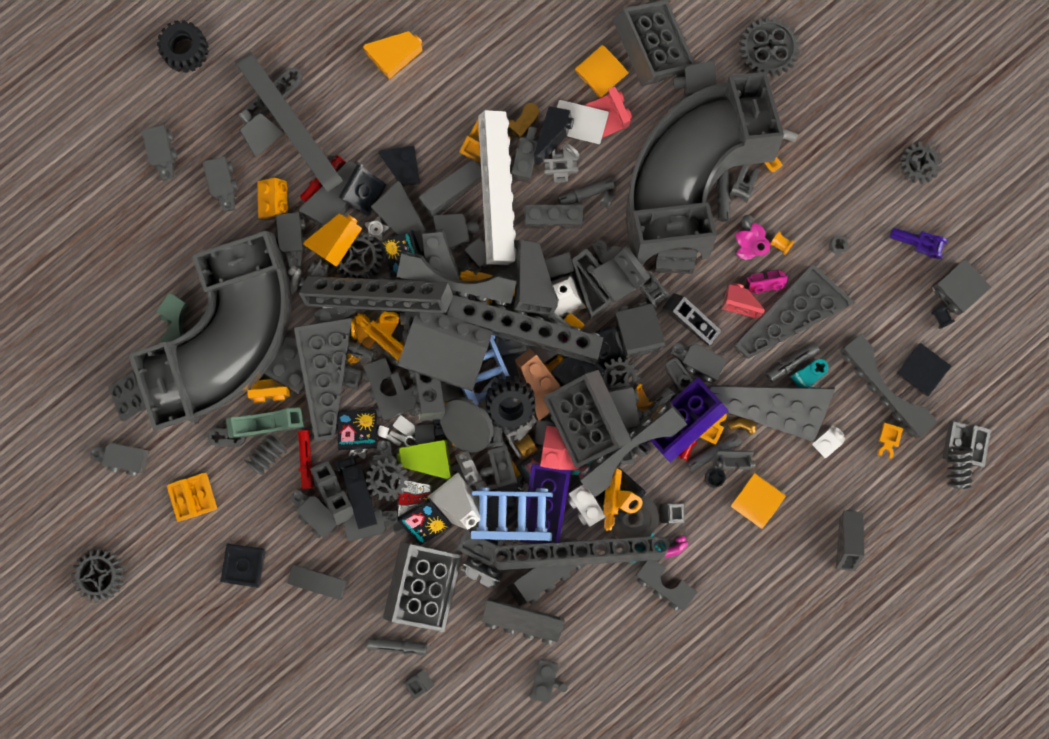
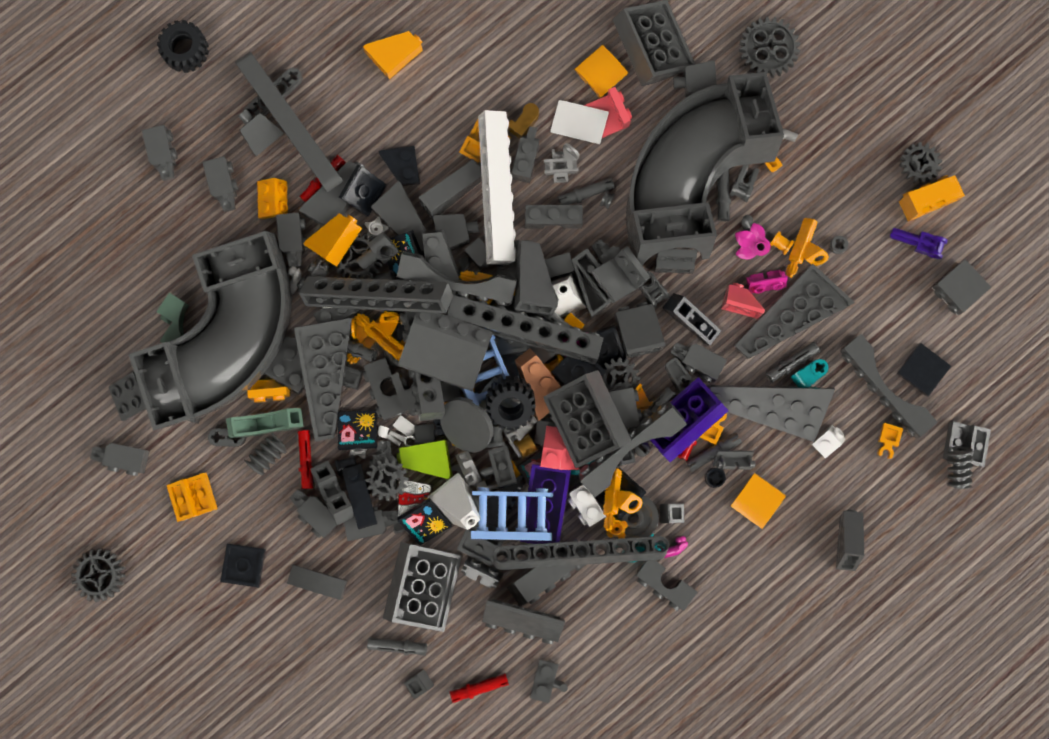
(377, 252): none -> dark grey piece
(475, 689): none -> red pin
(553, 132): black slope -> none
(622, 525): none -> light orange plate
(744, 423): pearl gold arm -> none
(804, 248): none -> light orange piece
(931, 197): none -> light orange wedge
(943, 316): black bush -> none

